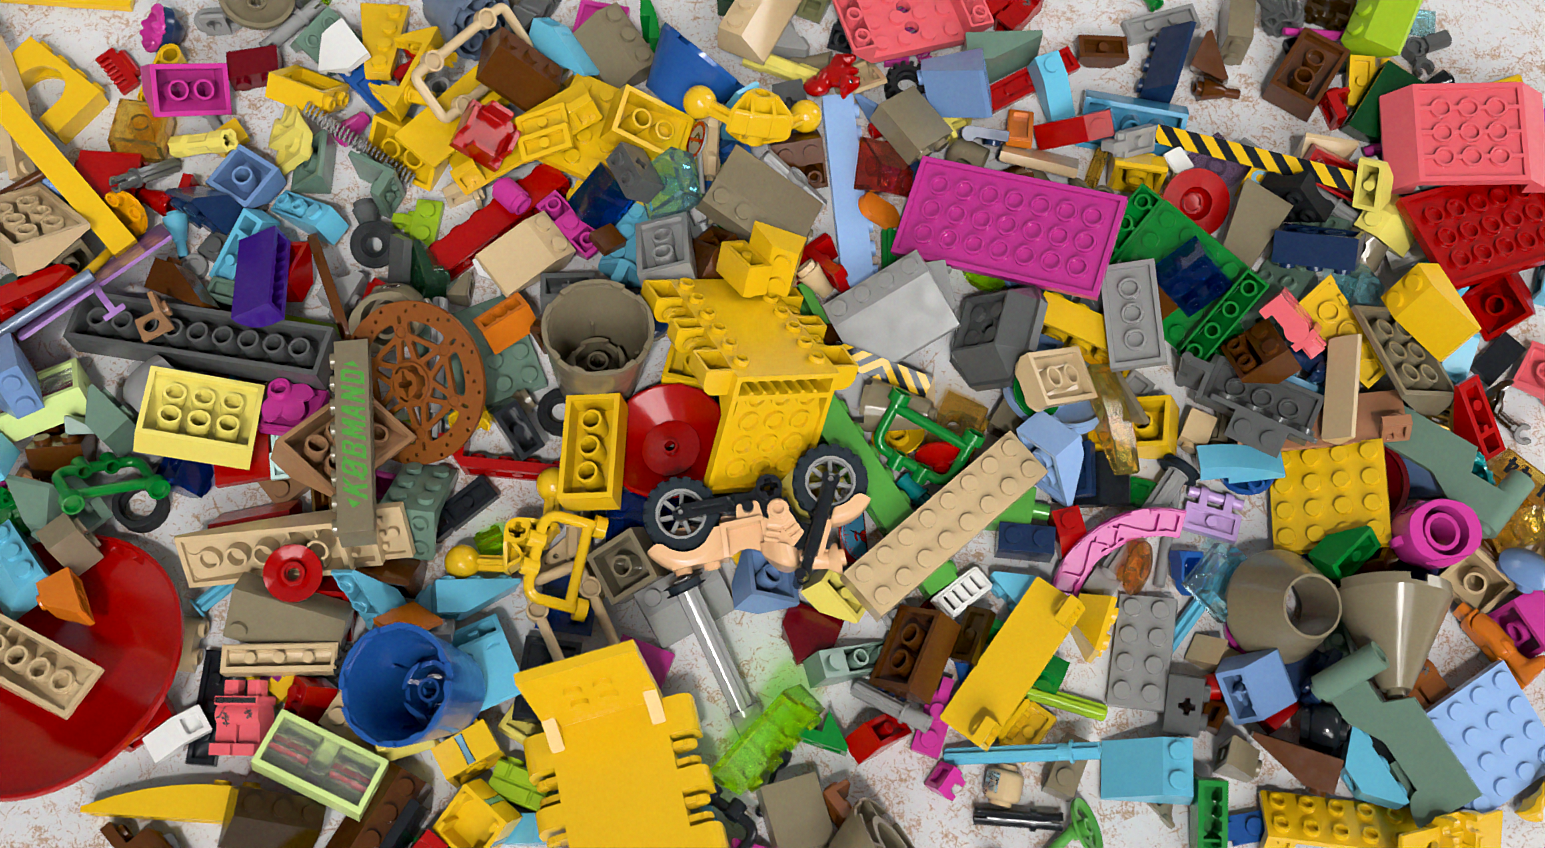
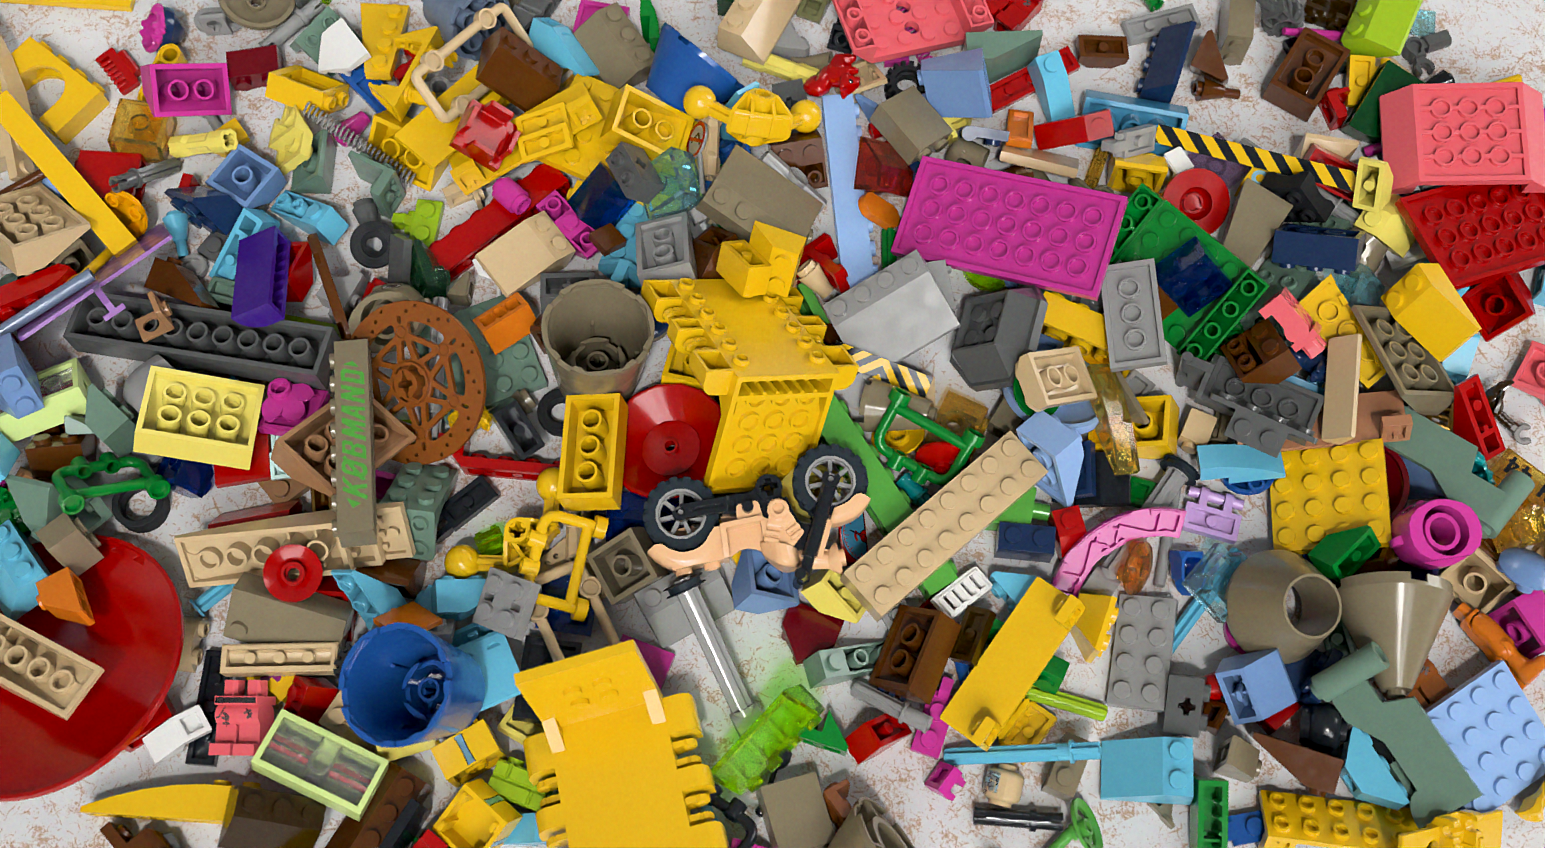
(156, 200): red cone -> none
(511, 604): none -> light grey brick
(1208, 652): tan slope -> none
(1497, 359): black tile -> none

